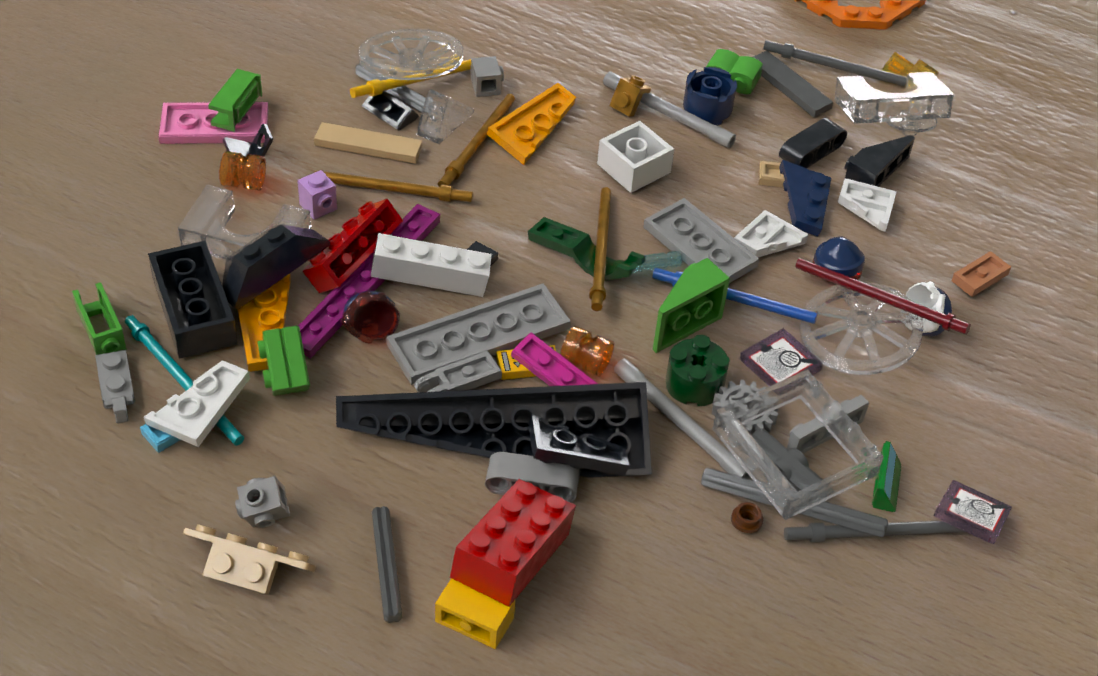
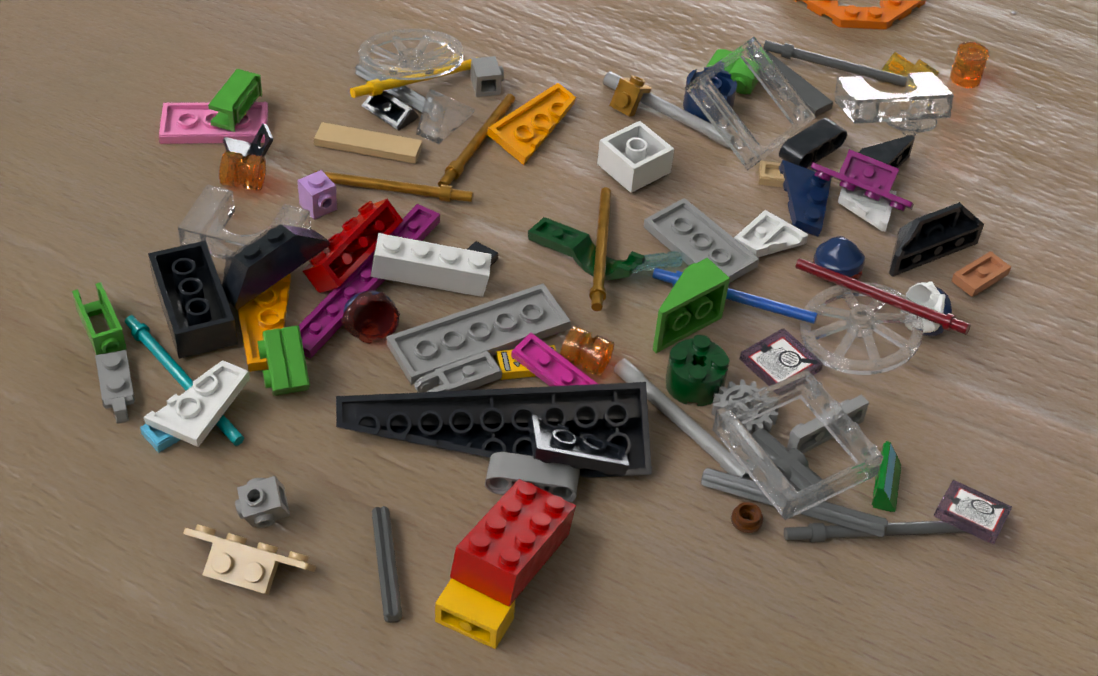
(725, 118): none -> clear window
(868, 175): none -> magenta bracket
(934, 237): none -> black wedge
(969, 64): none -> clear orange wheel

